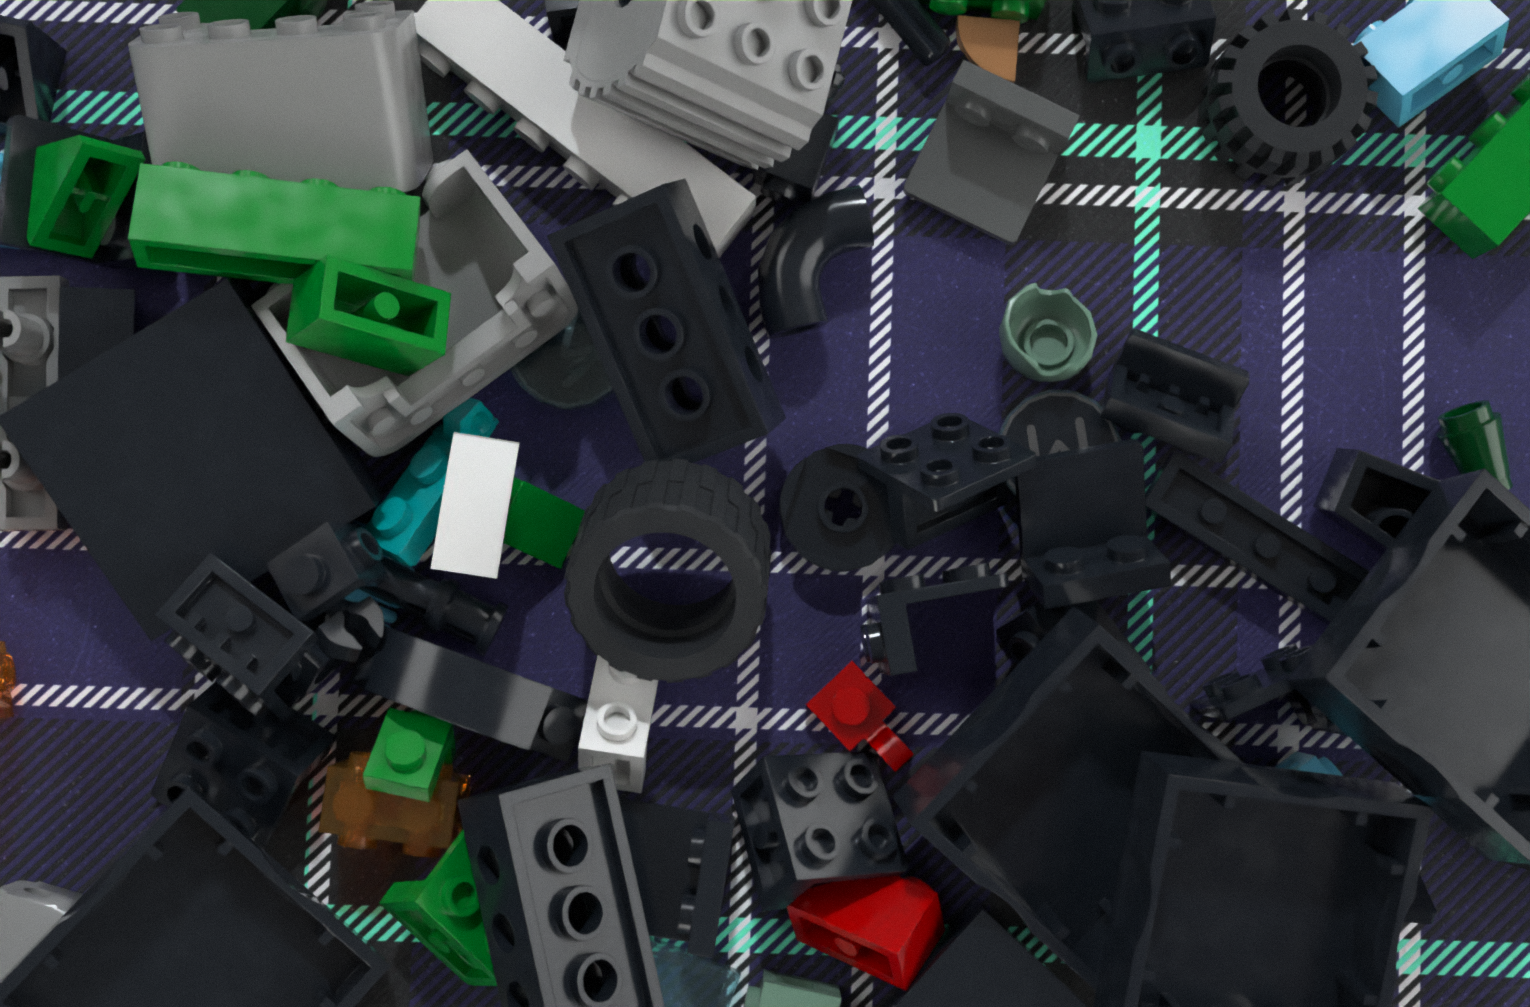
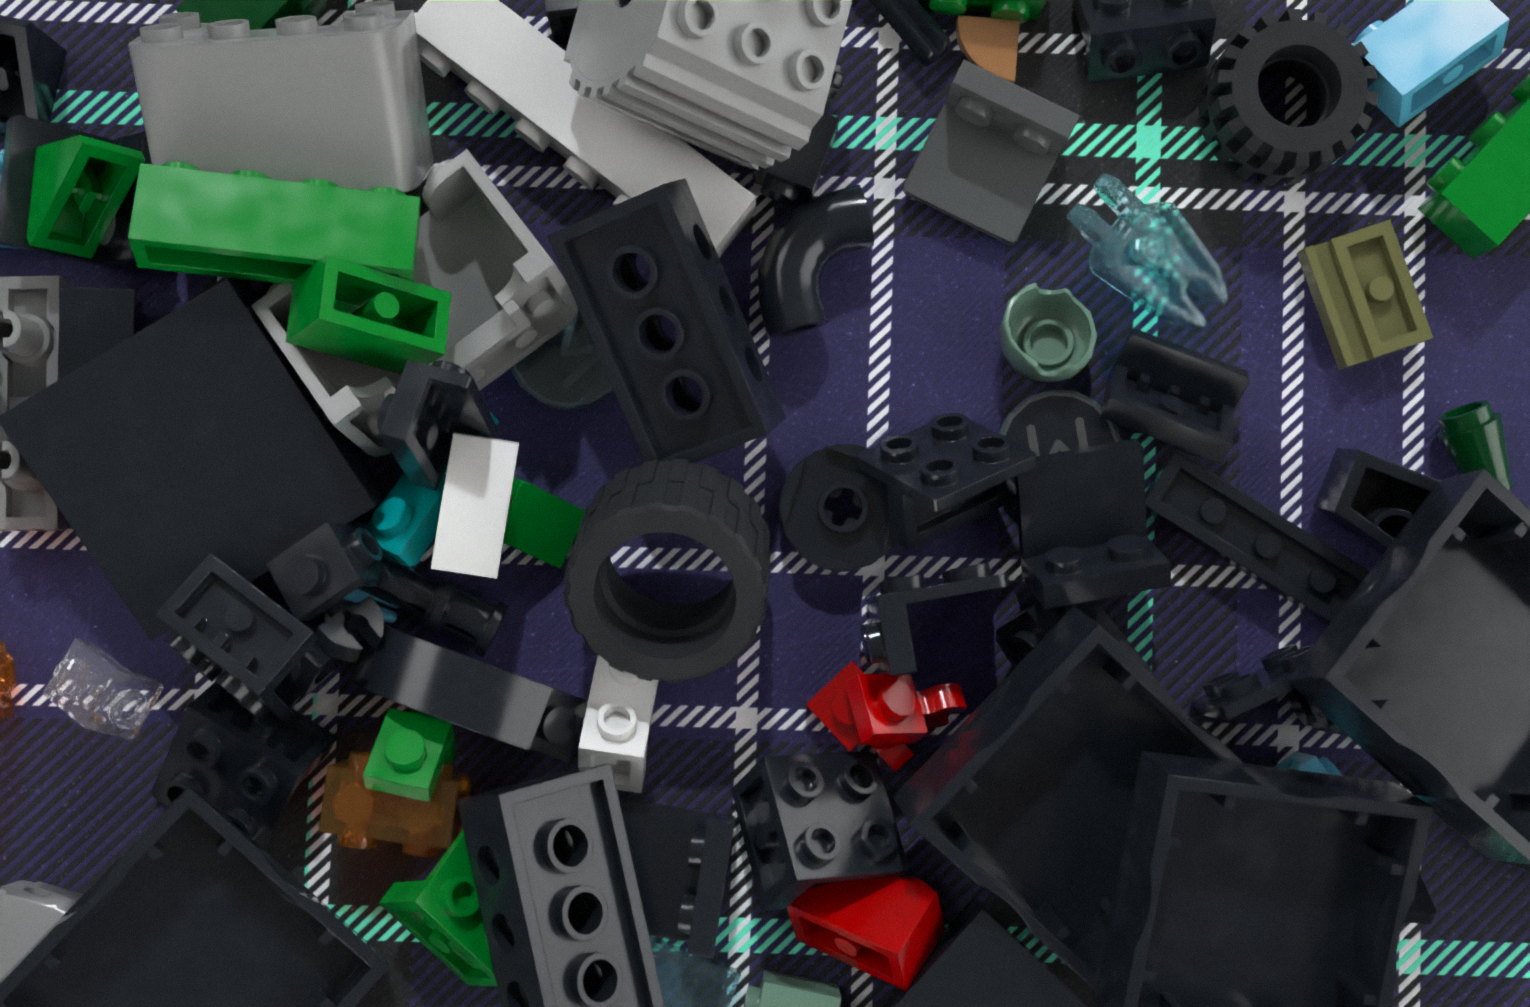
(101, 691): none -> clear bracket
(424, 415): none -> black bracket
(892, 710): none -> red plate
(1150, 254): none -> clear light blue hinge
(1364, 295): none -> olive plate

